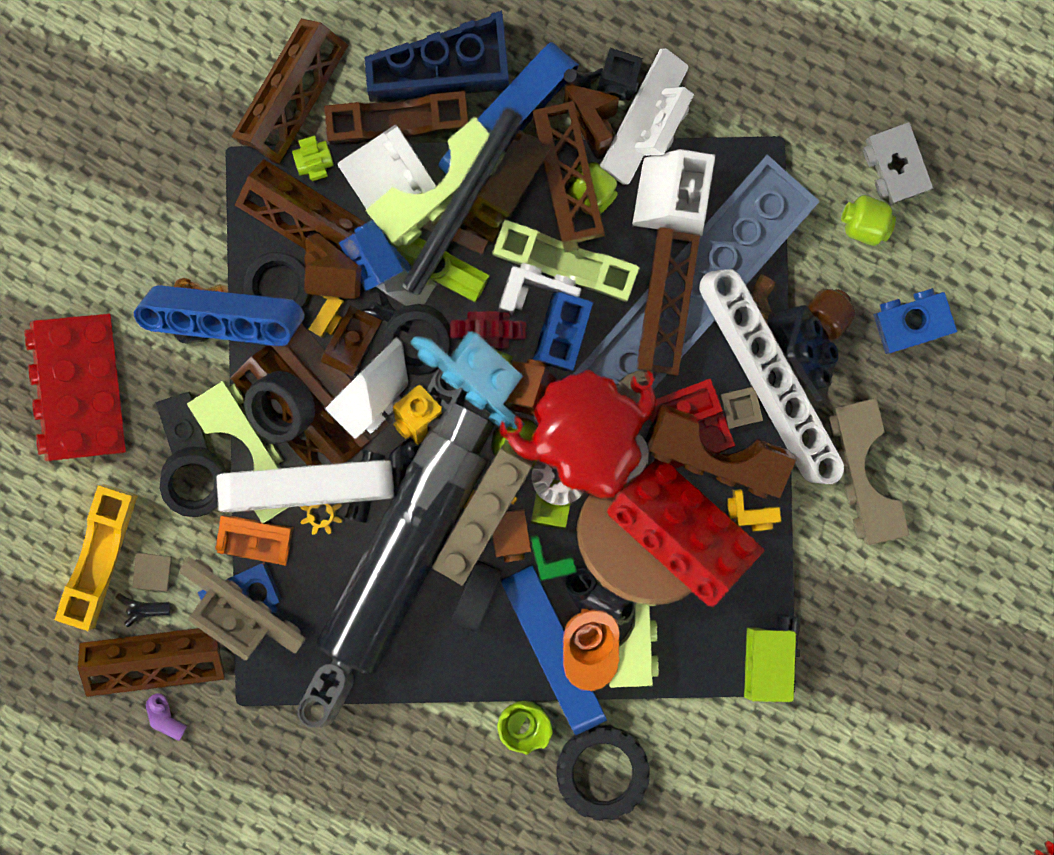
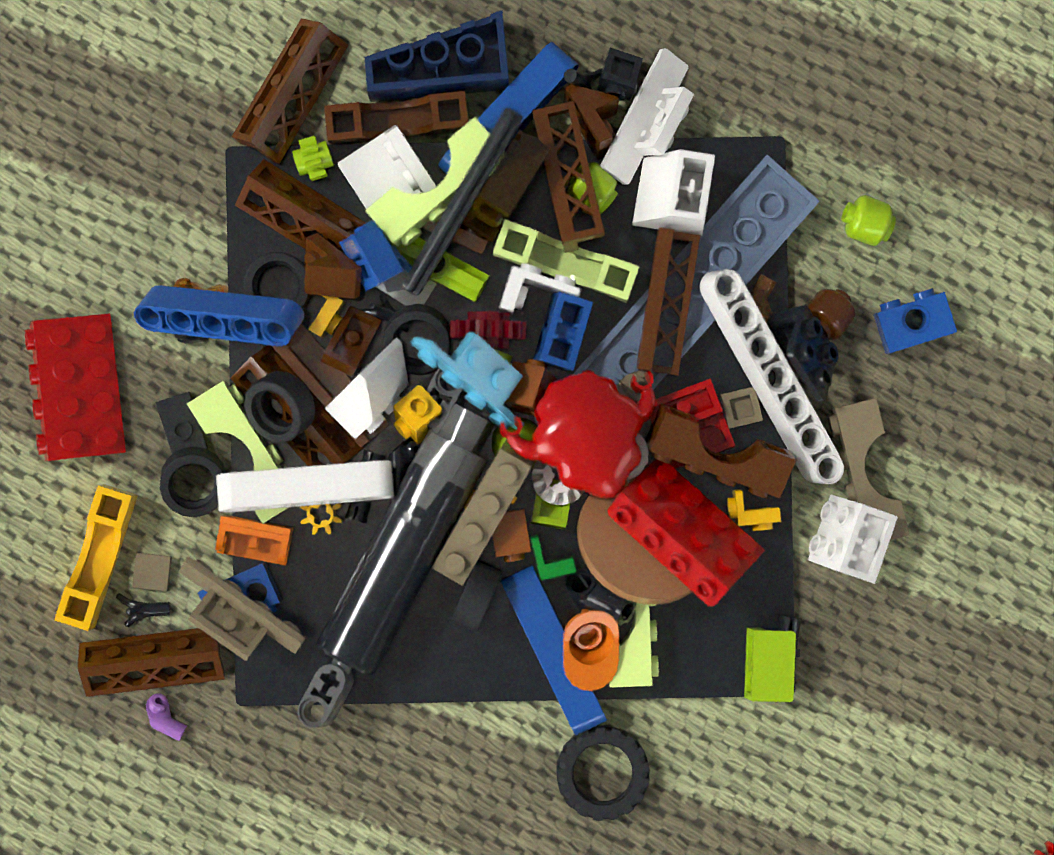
(511, 721): lime hair -> none
(852, 538): none -> white bracket
(903, 146): light grey brick -> none

